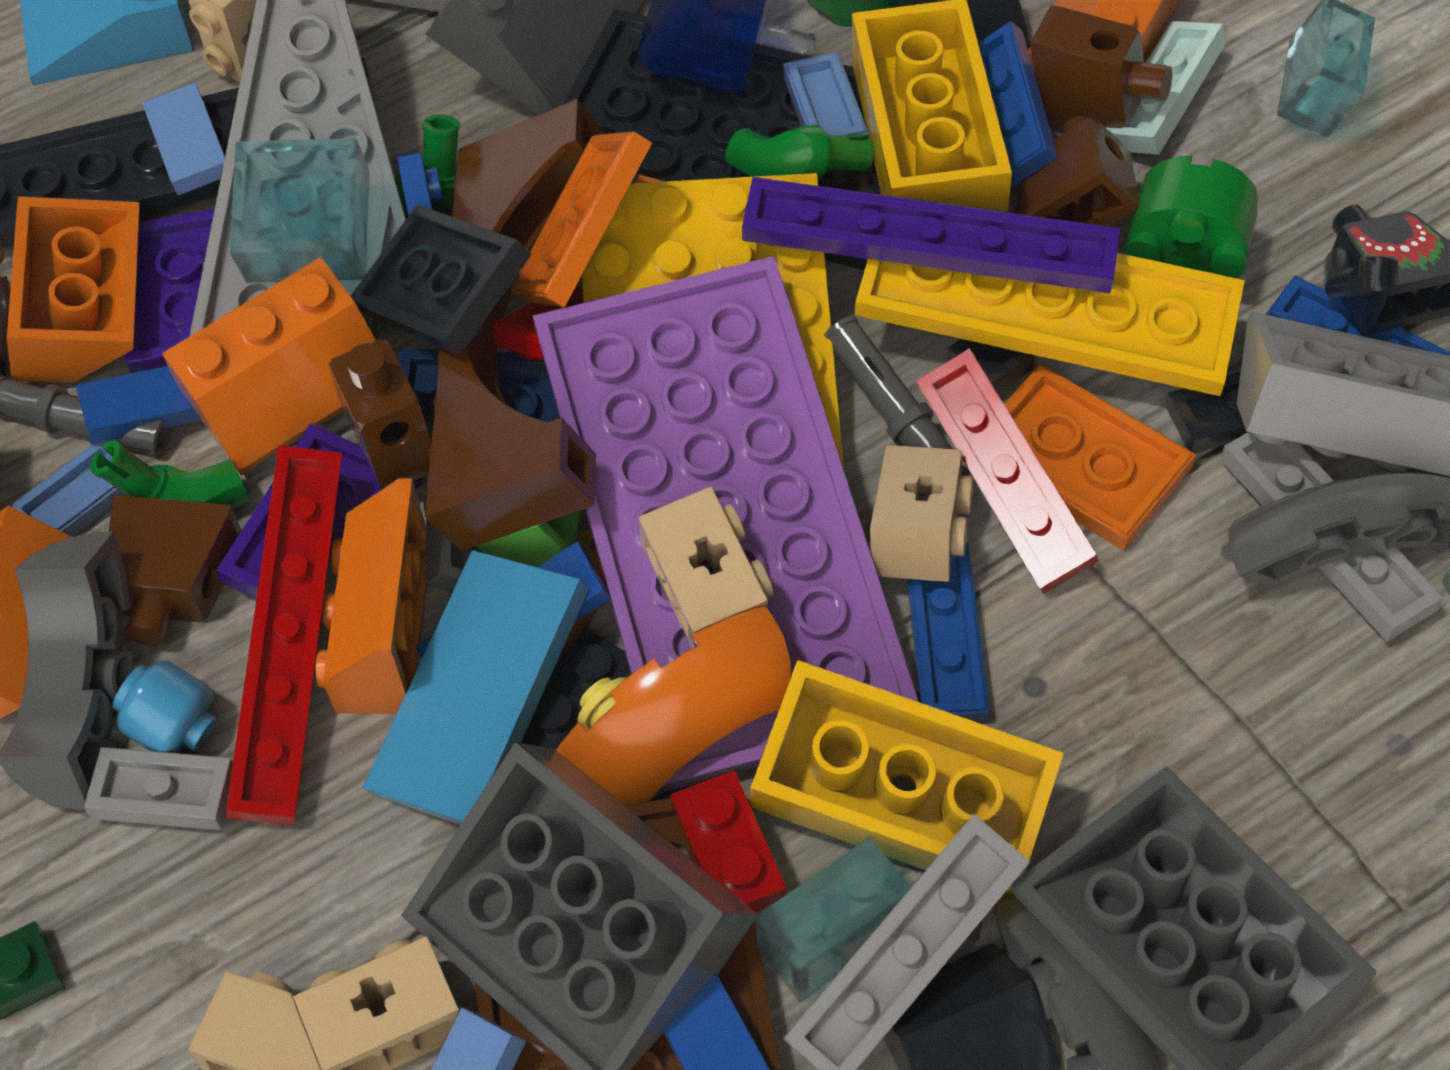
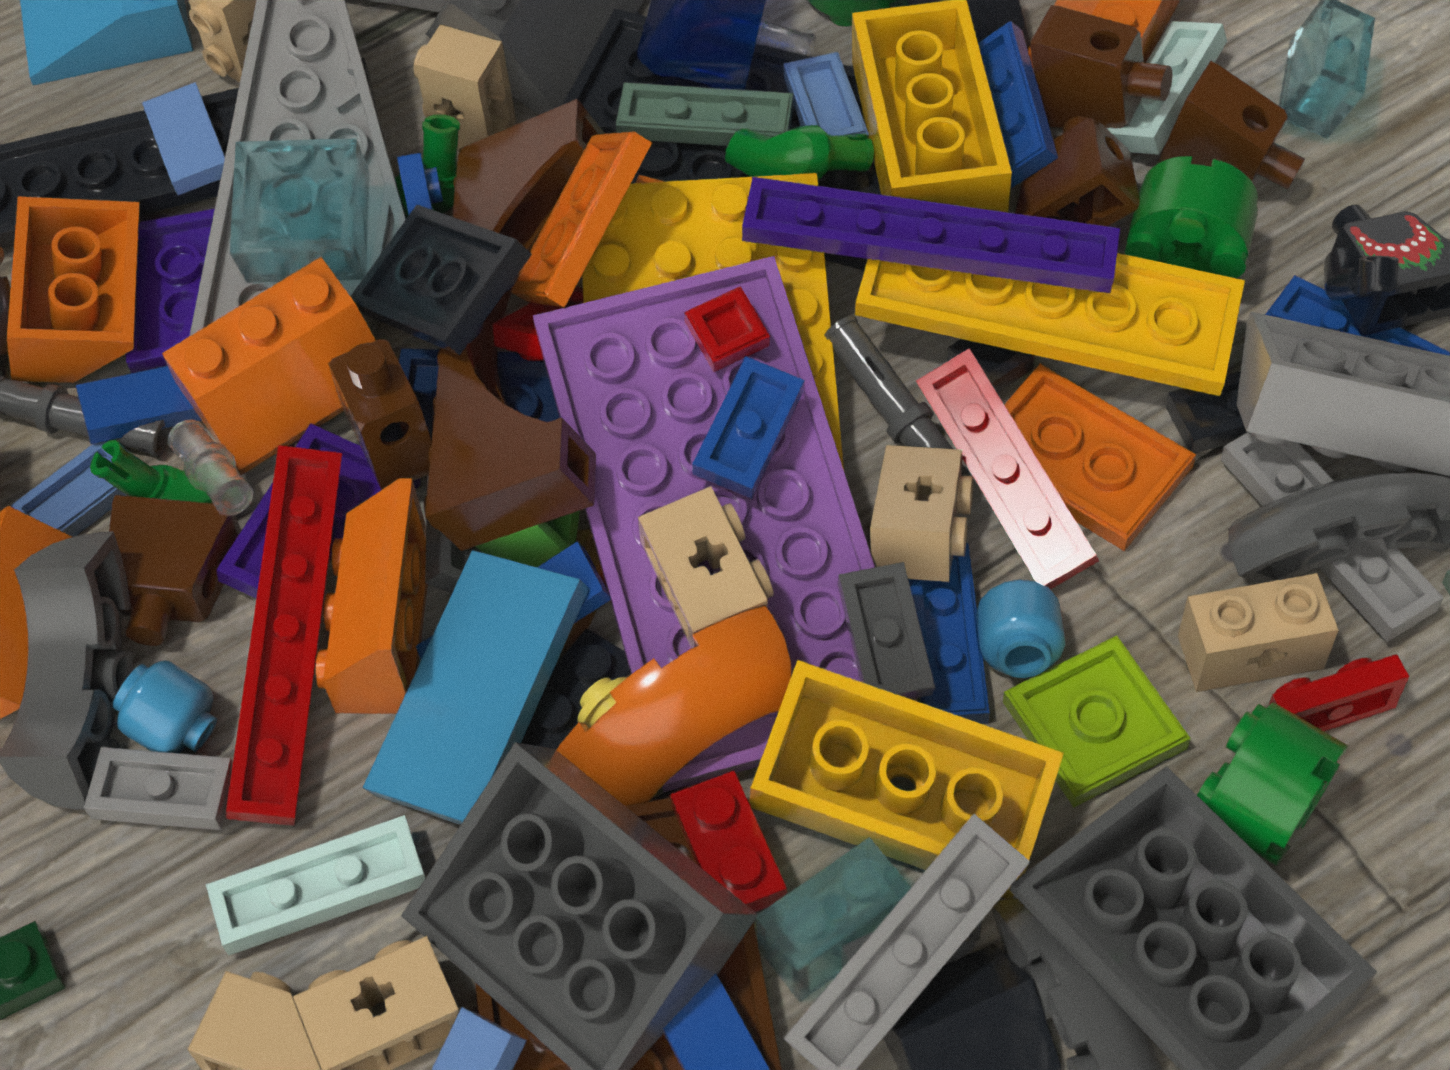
(210, 467): none -> clear pin
(315, 885): none -> light aqua plate
(466, 80): none -> tan brick
(701, 113): none -> sand green tile
(727, 329): none -> red tile
(748, 427): none -> blue plate
(886, 630): none -> dark grey plate
(1020, 628): none -> dark azure head
(1100, 717): none -> lime tile
(1232, 125): none -> reddish brown torso
(1257, 632): none -> tan brick
(1273, 778): none -> green brick
(1351, 694): none -> red plate

